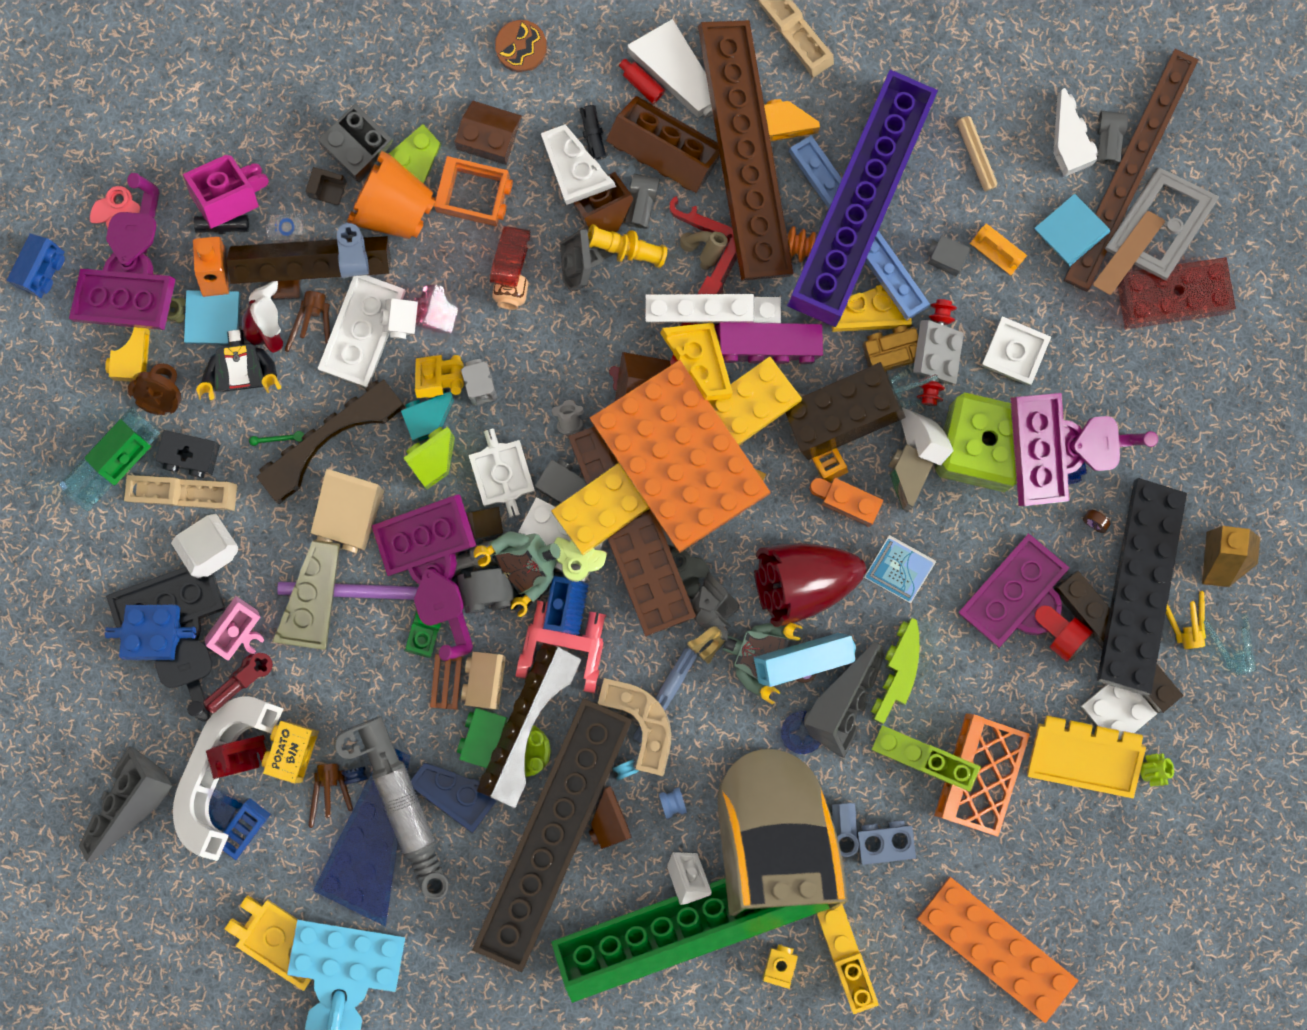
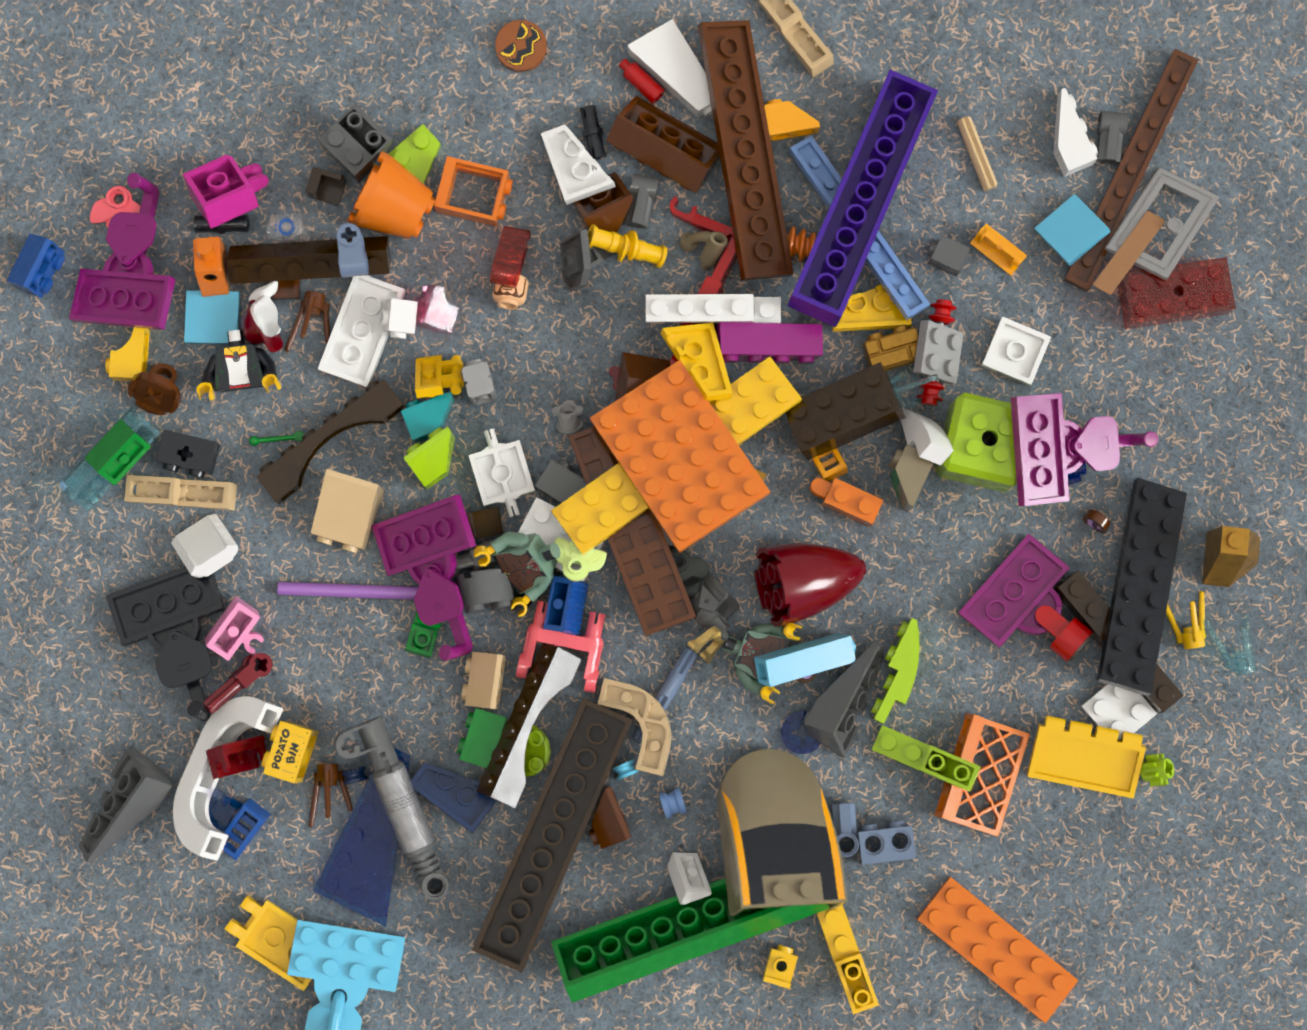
(150, 632): blue plate -> none
(178, 314): olive plate -> none
(311, 601): wing -> none
(435, 684): dark orange tile -> none
(487, 132): reddish brown slope -> none
(900, 569): piece -> none

